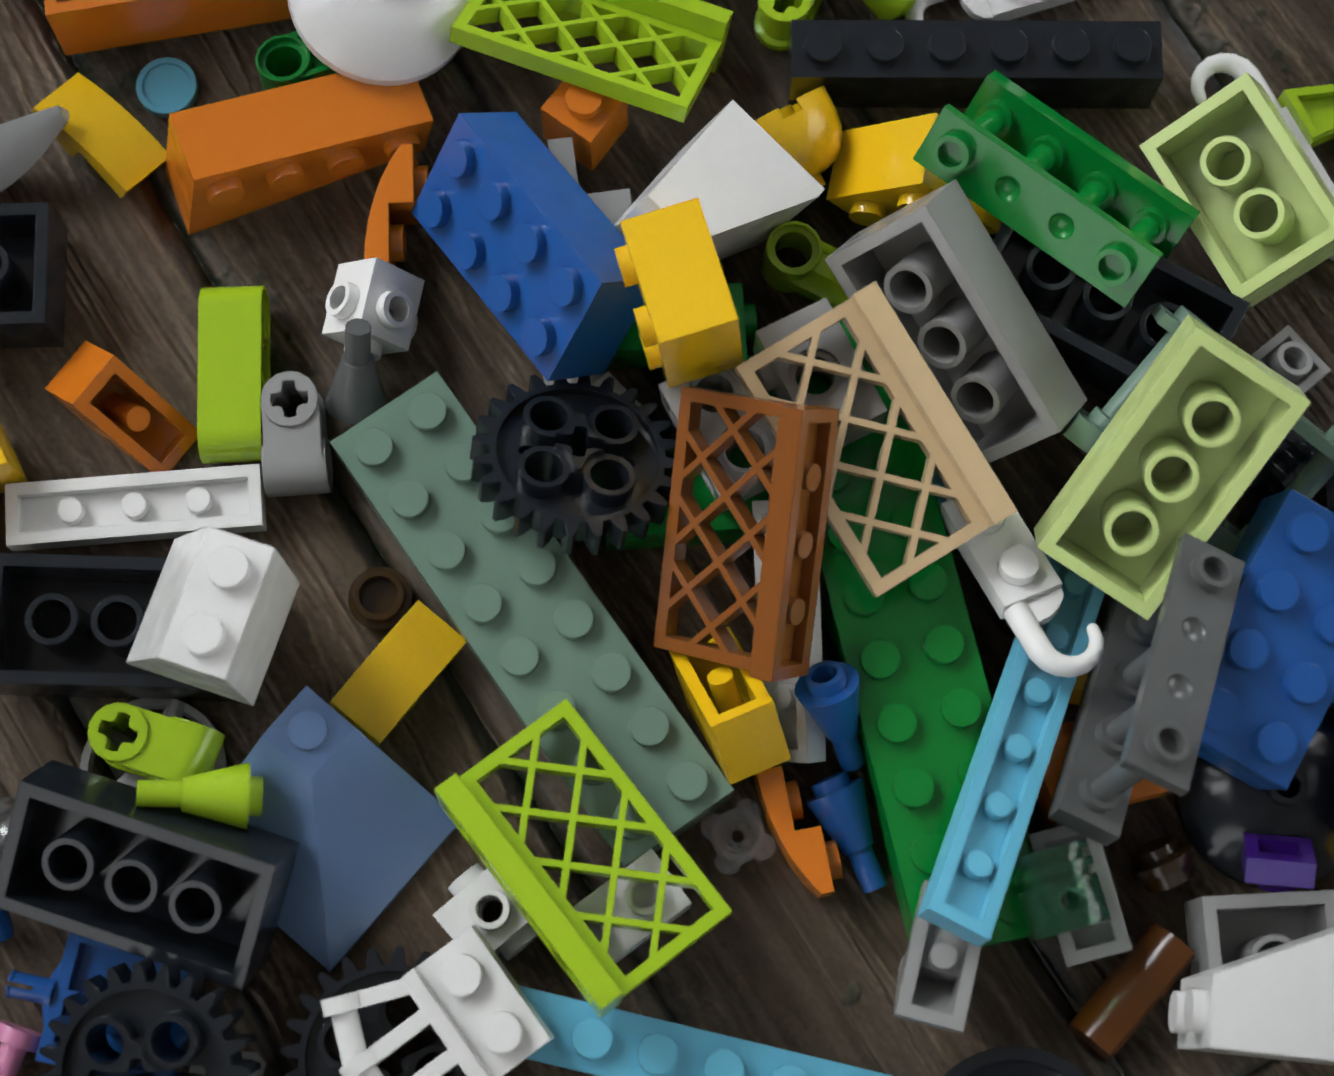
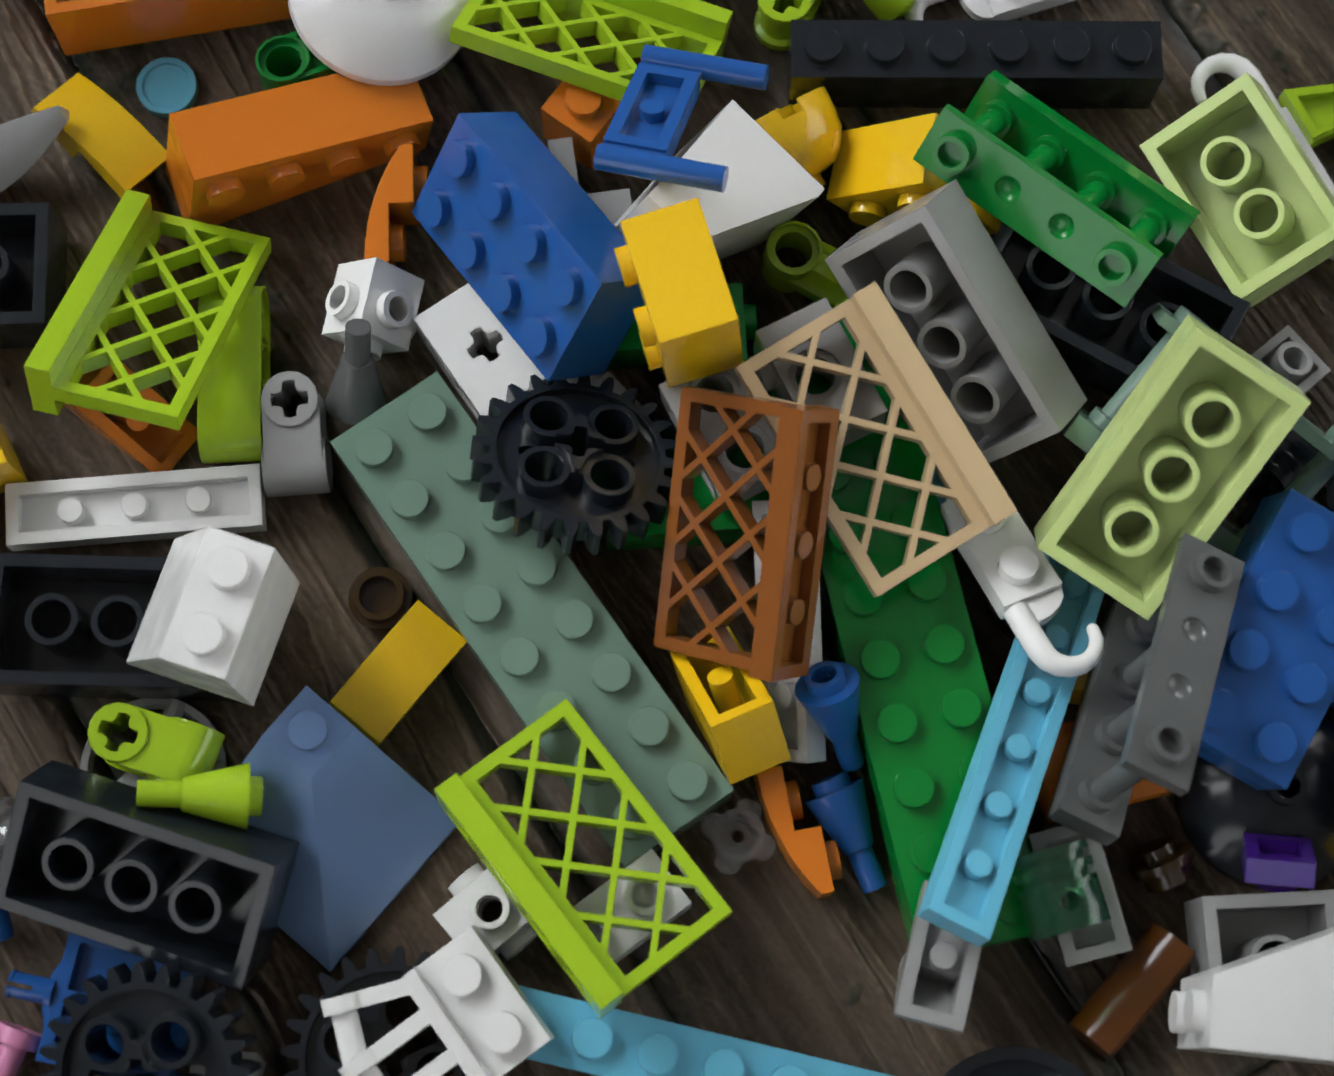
(96, 305): none -> lime fence
(455, 332): none -> white brick
(657, 111): none -> blue plate

